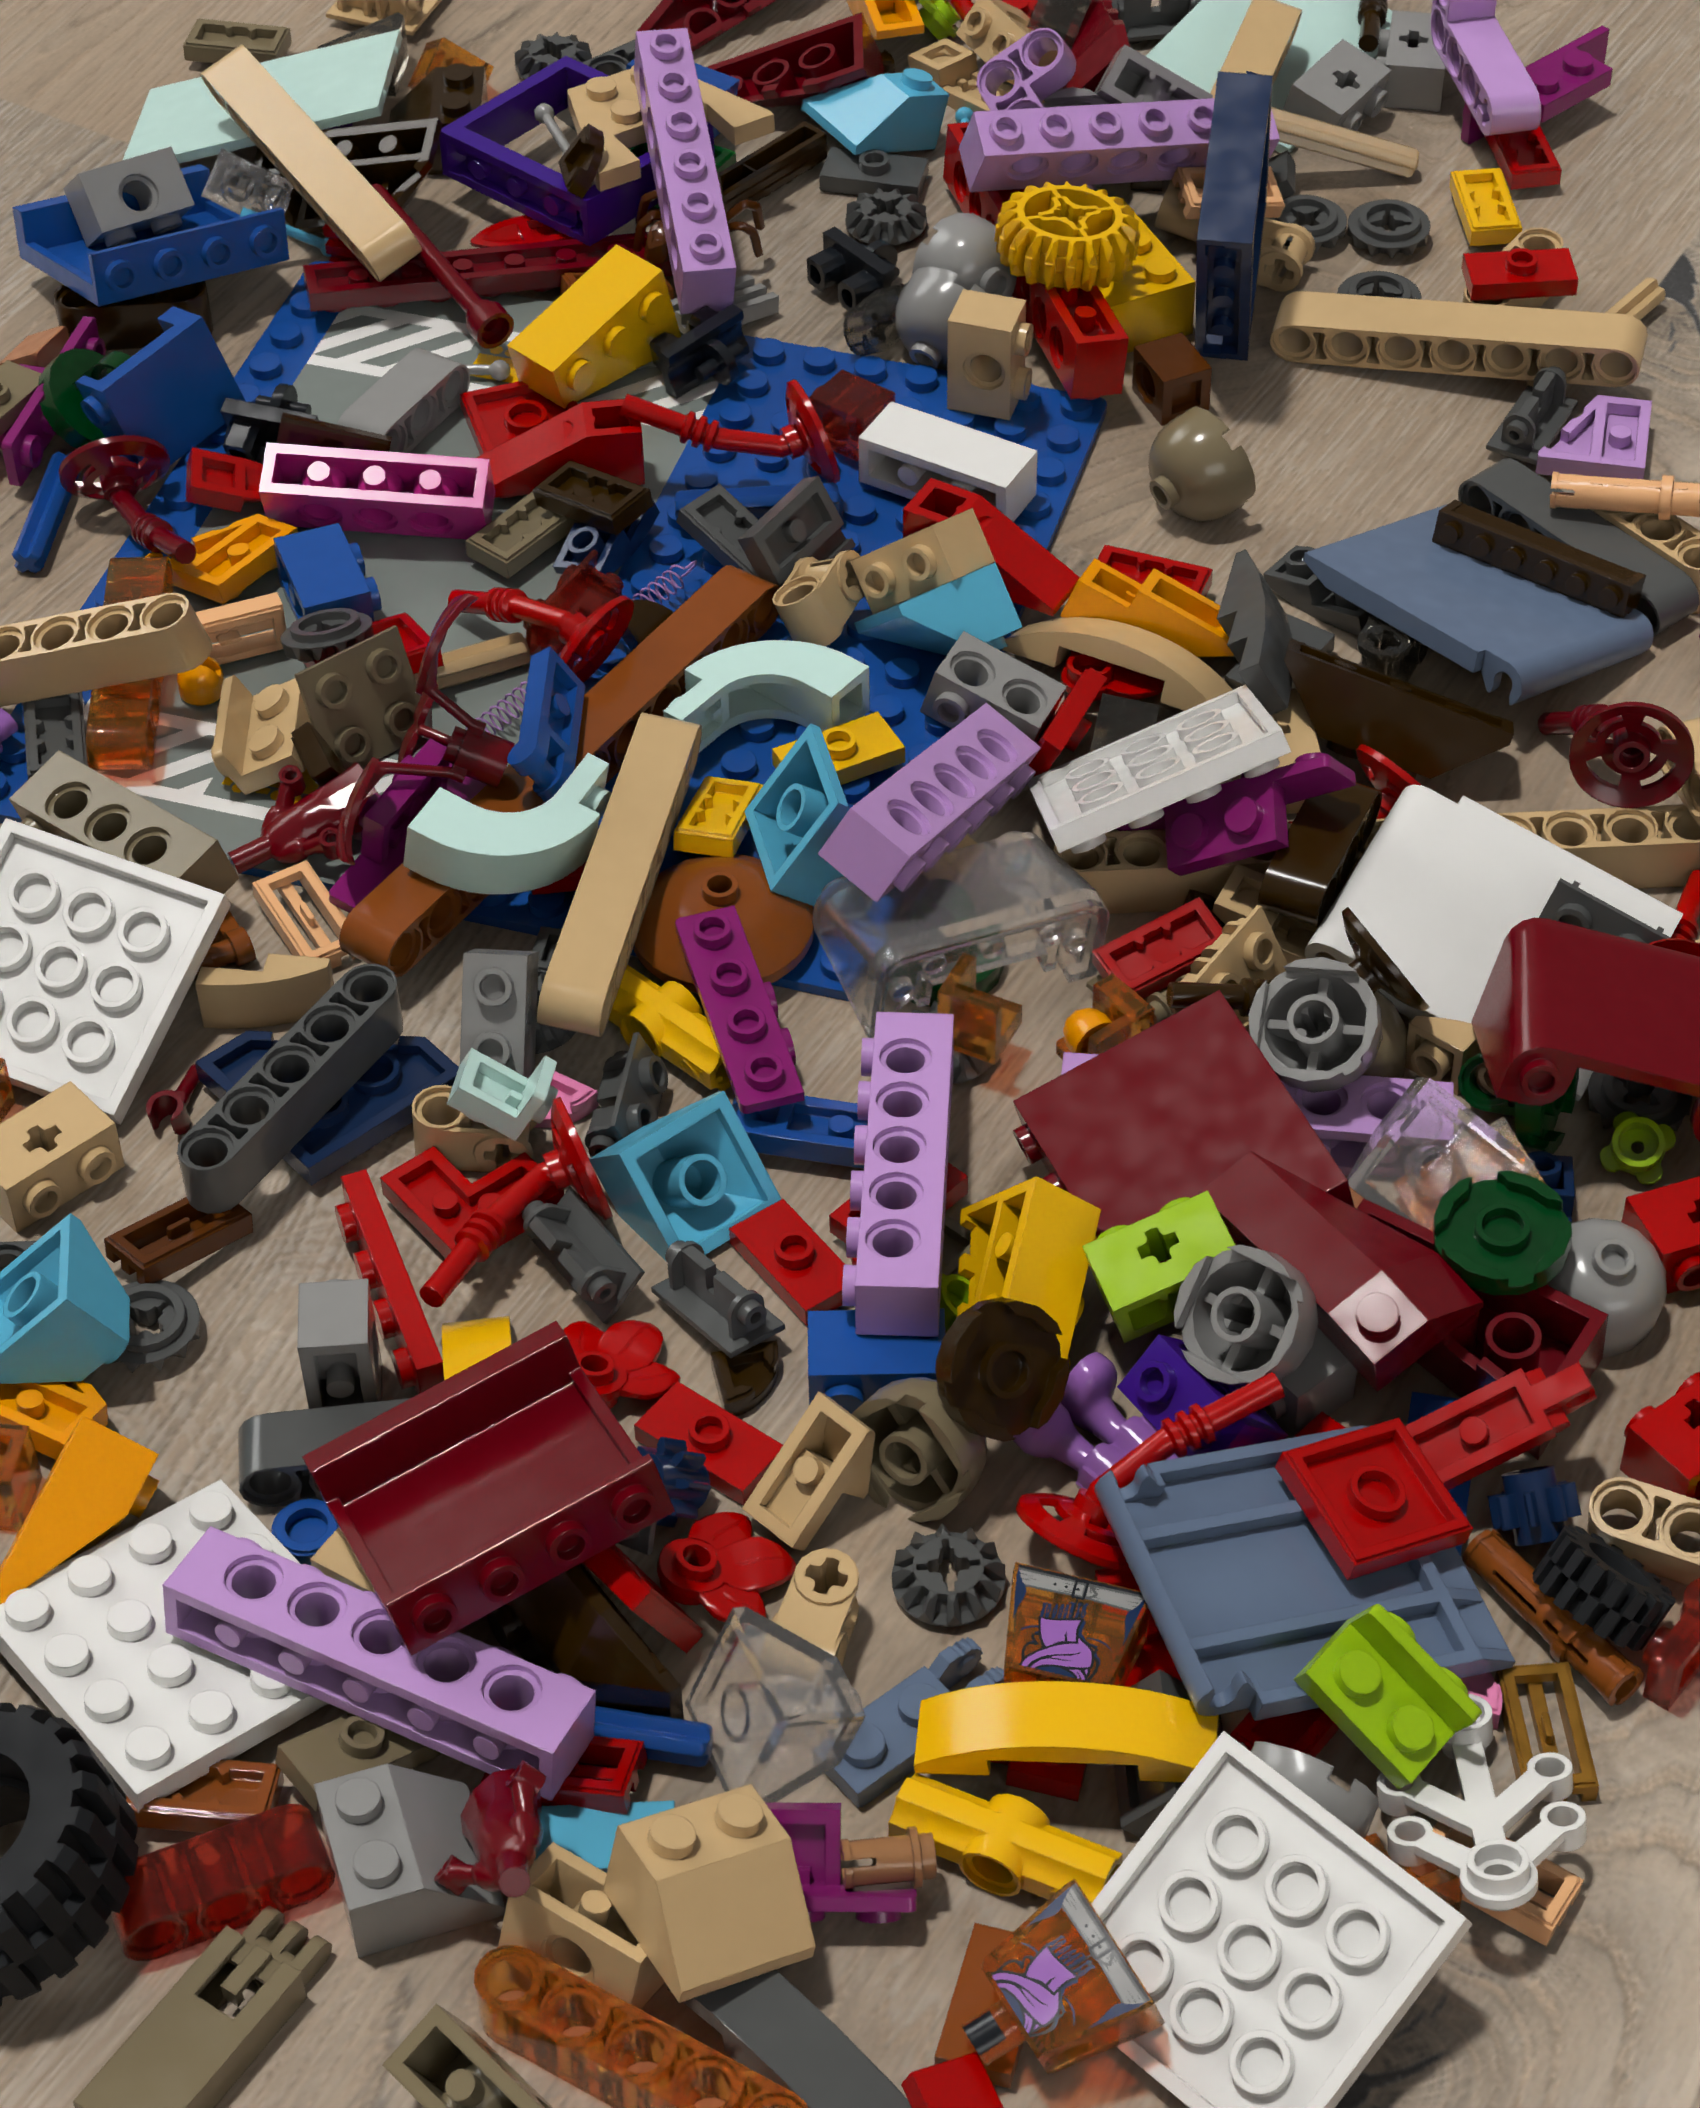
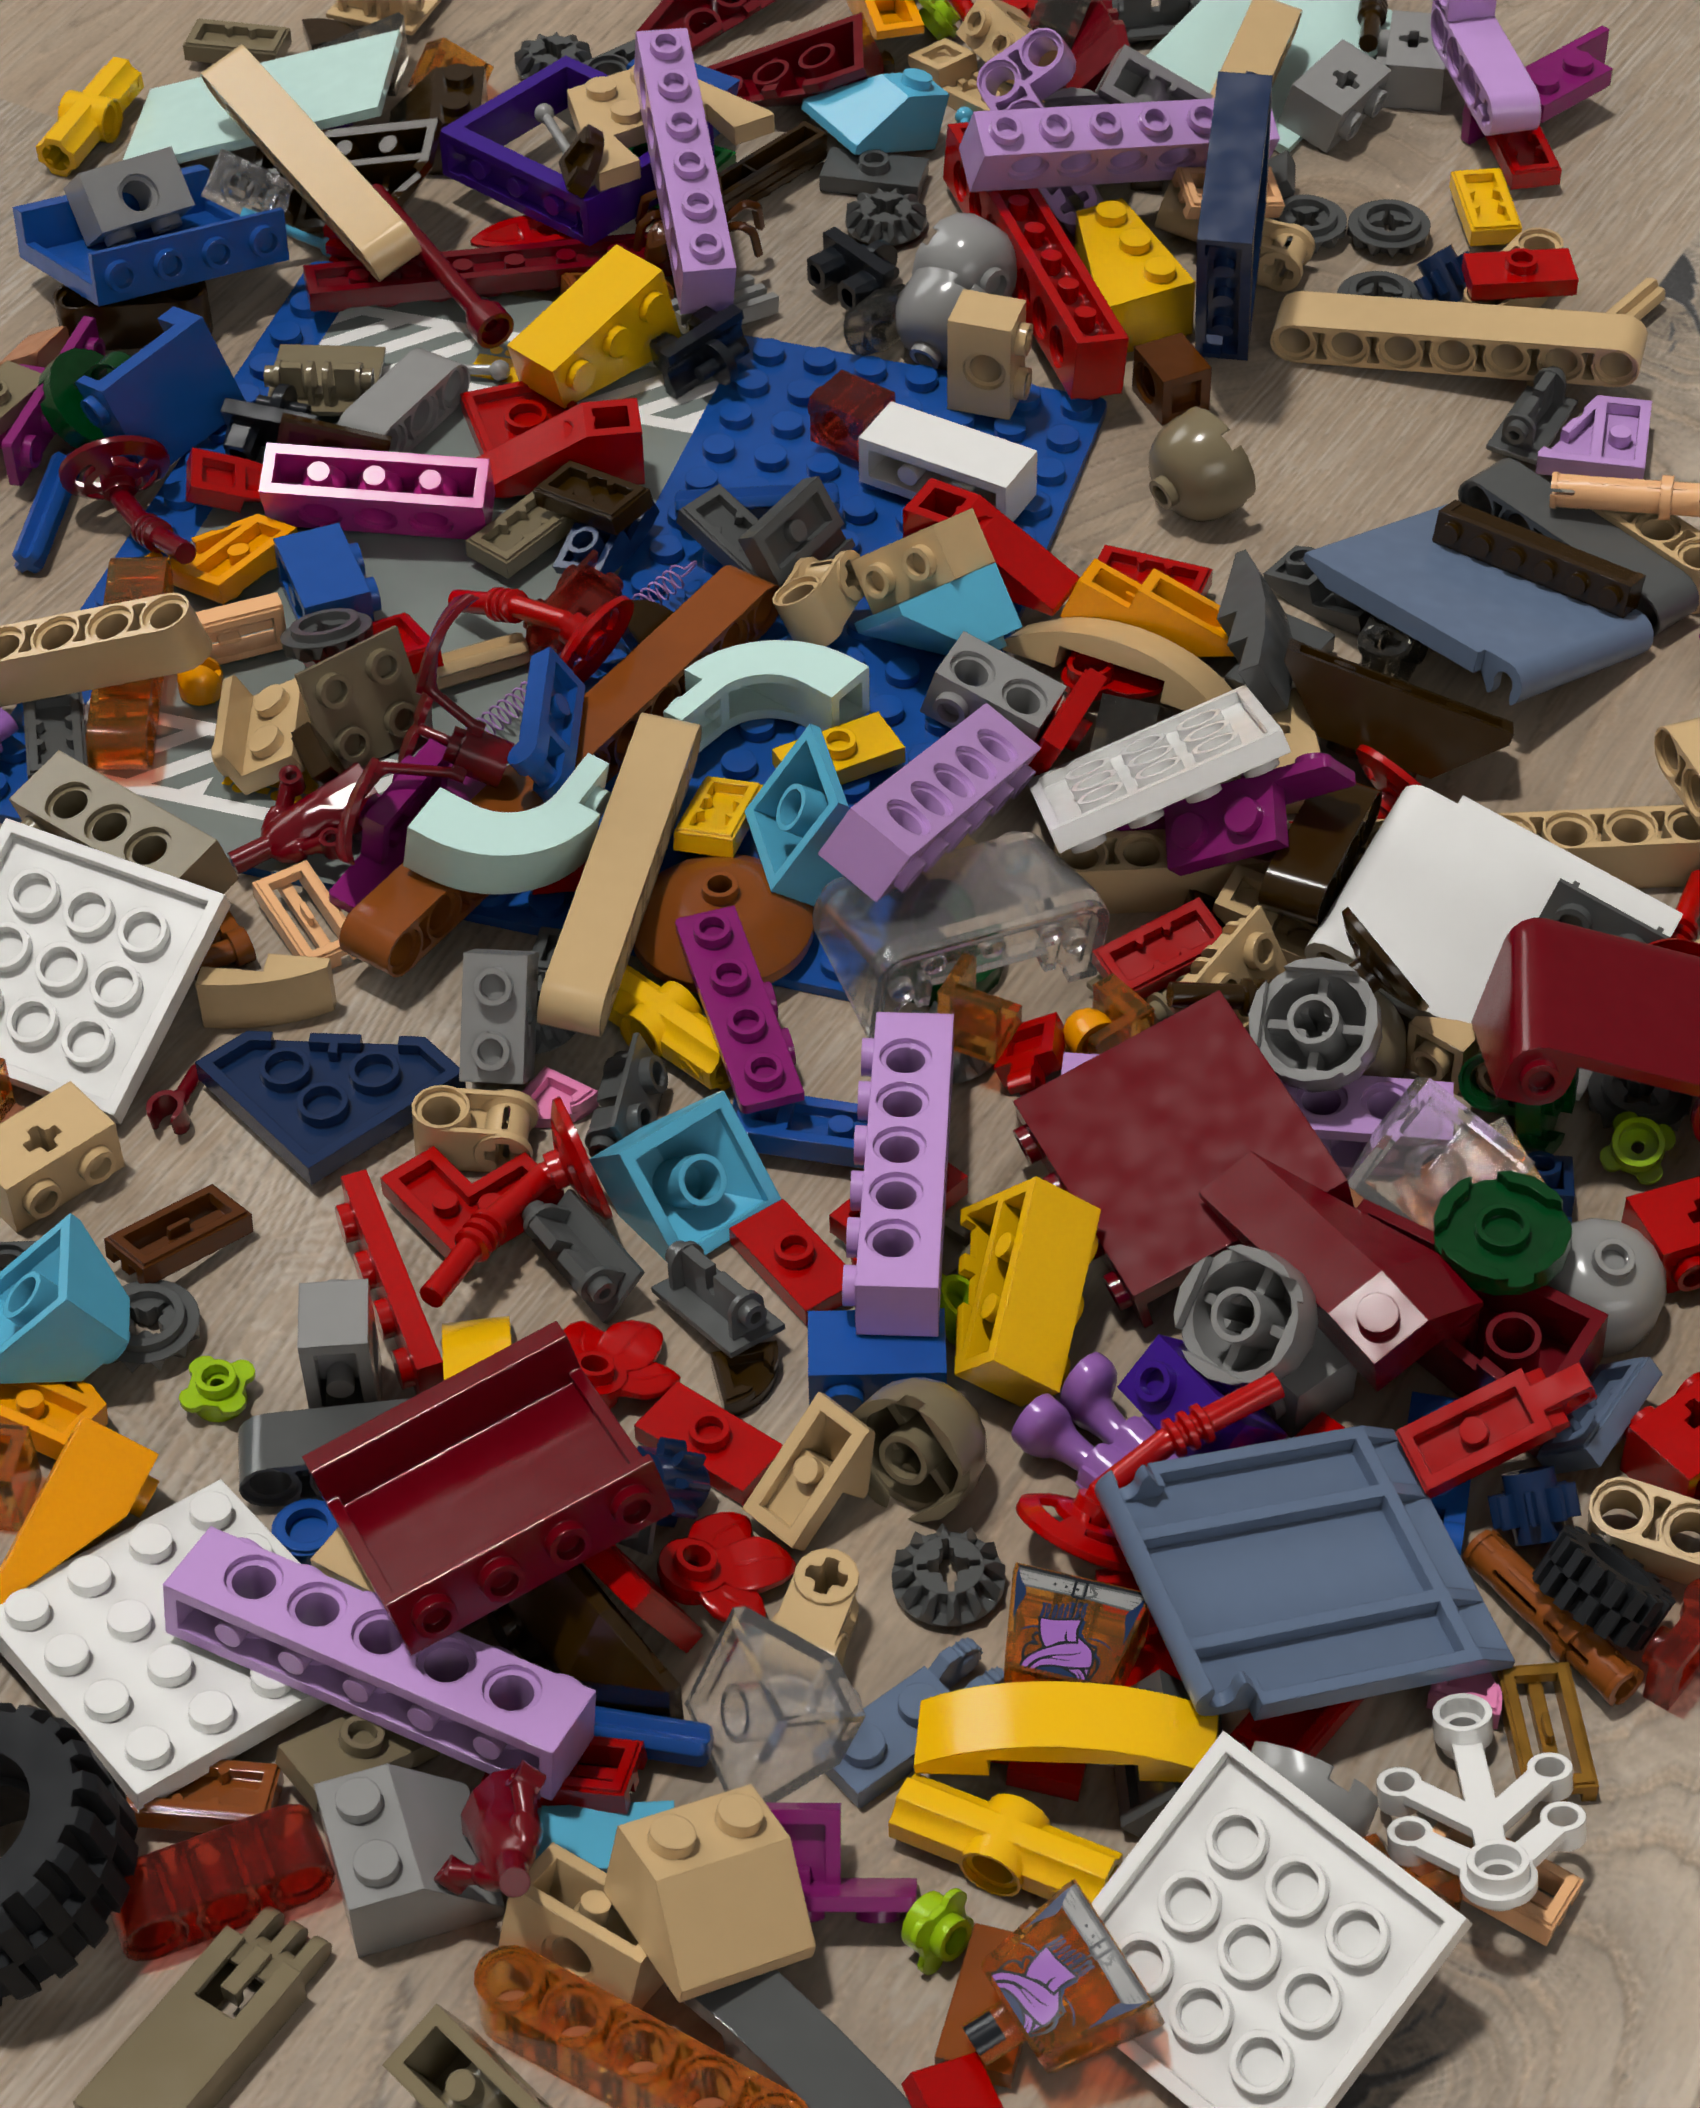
(90, 116): none -> yellow piece
(221, 1401): none -> lime plate
(290, 1088): dark grey beam -> none
(321, 31): none -> dark brown tile
(326, 375): none -> dark tan hinge
(500, 1095): light aqua bracket -> none
(801, 437): red dish -> none
(893, 1859): medium nougat pin -> none
(937, 1928): none -> lime plate
(1001, 1368): dark brown tile -> none
(1032, 1054): none -> red plate
(1067, 236): yellow gear -> none
(1127, 1260): lime brick -> none
(1345, 144): tan axle -> none
(1373, 1498): red tile -> none
(1387, 1693): lime bracket -> none
(1442, 276): none -> dark blue gear
(1601, 1423): none -> sand blue plate
(1626, 751): dark red dish -> none

